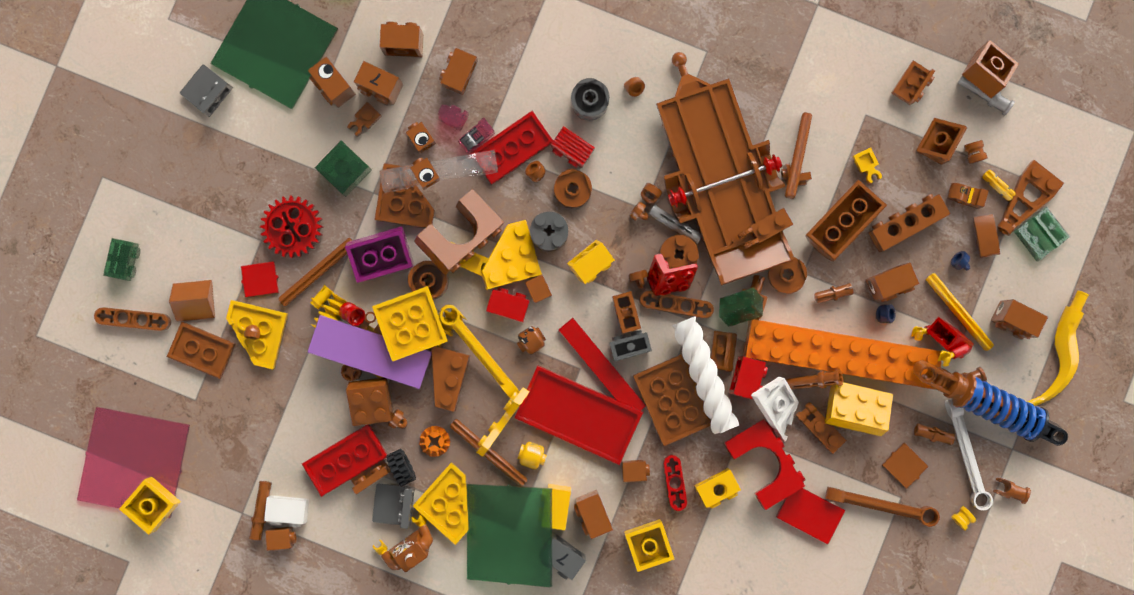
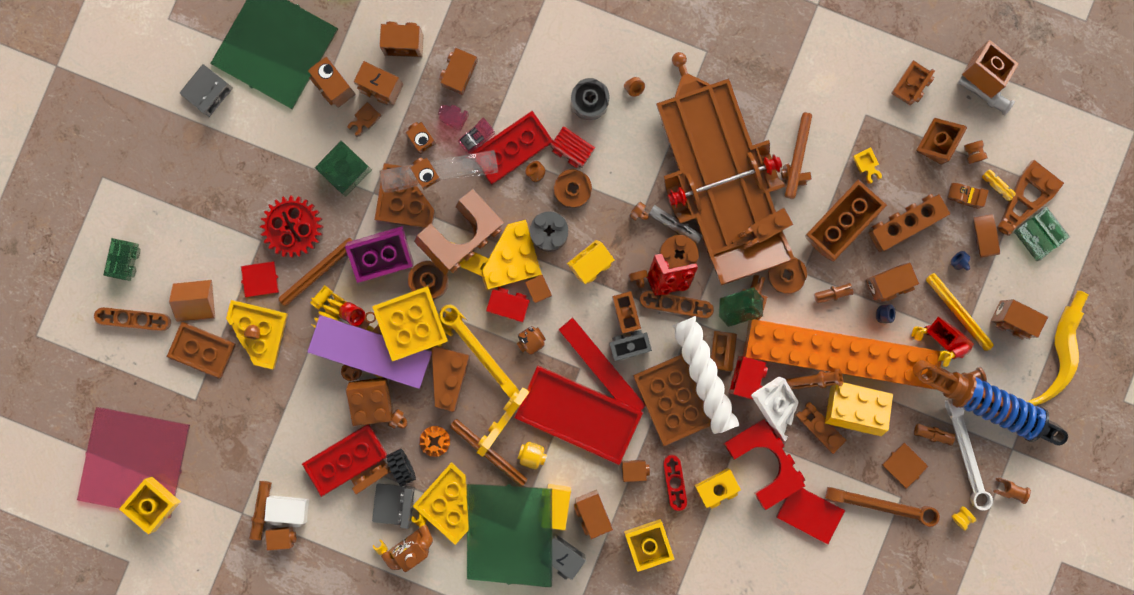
(653, 191): dark orange tile -> none

